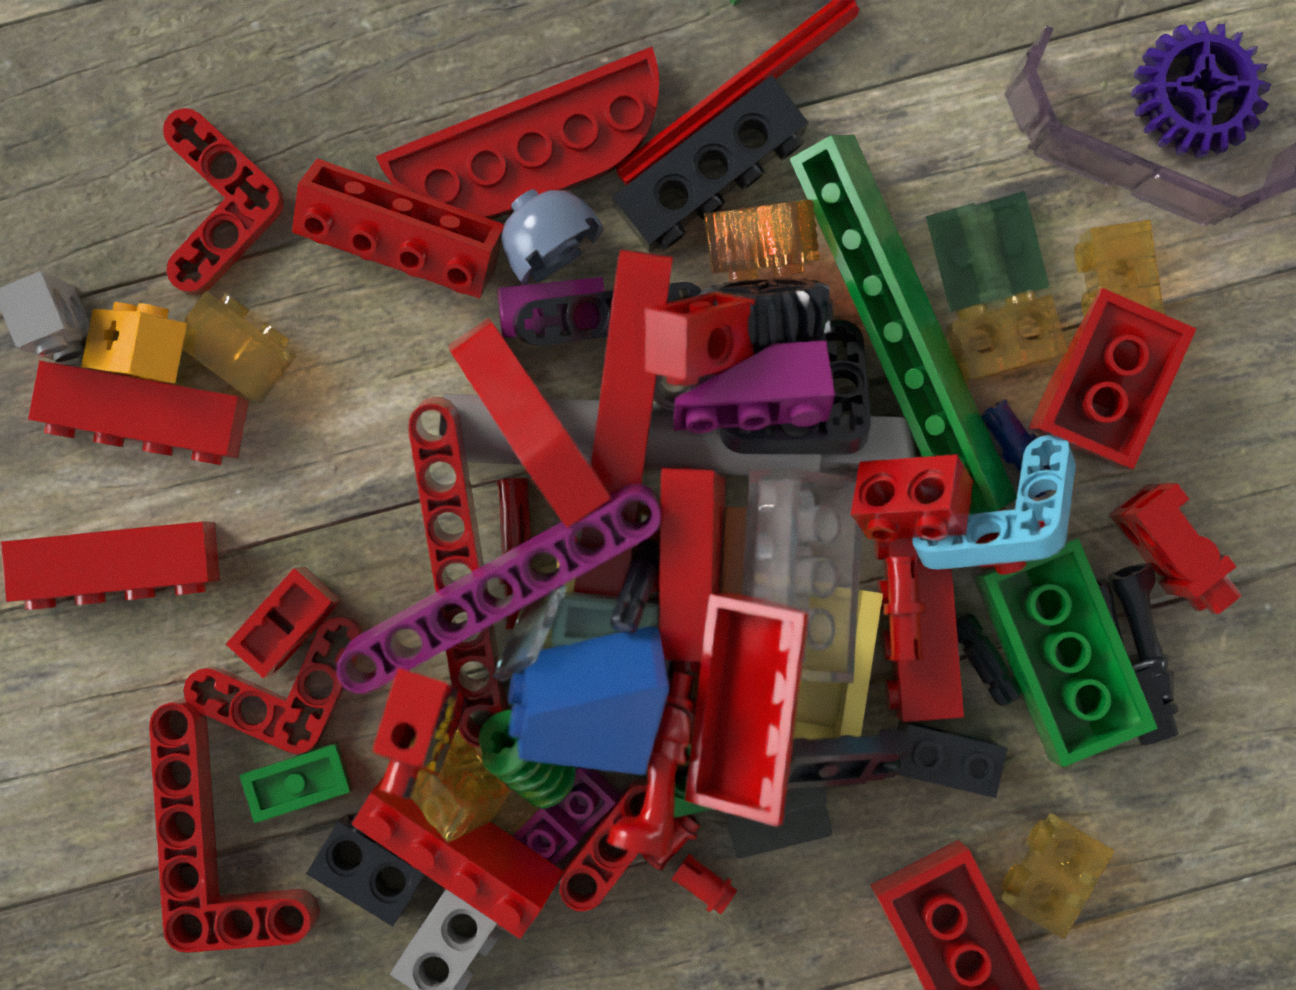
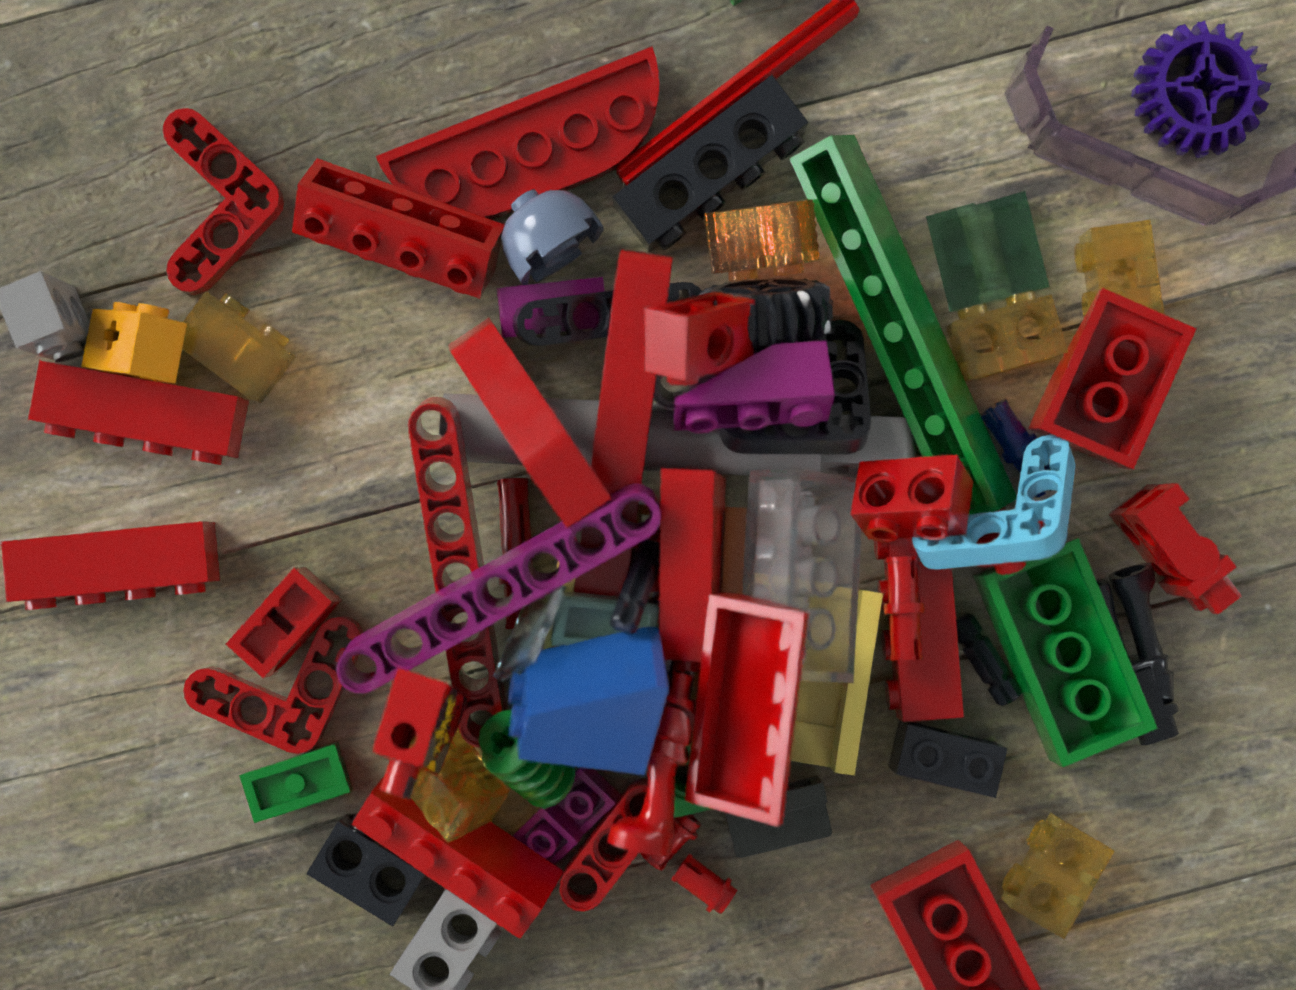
(199, 850): red beam -> none
(847, 759): black hinge -> none

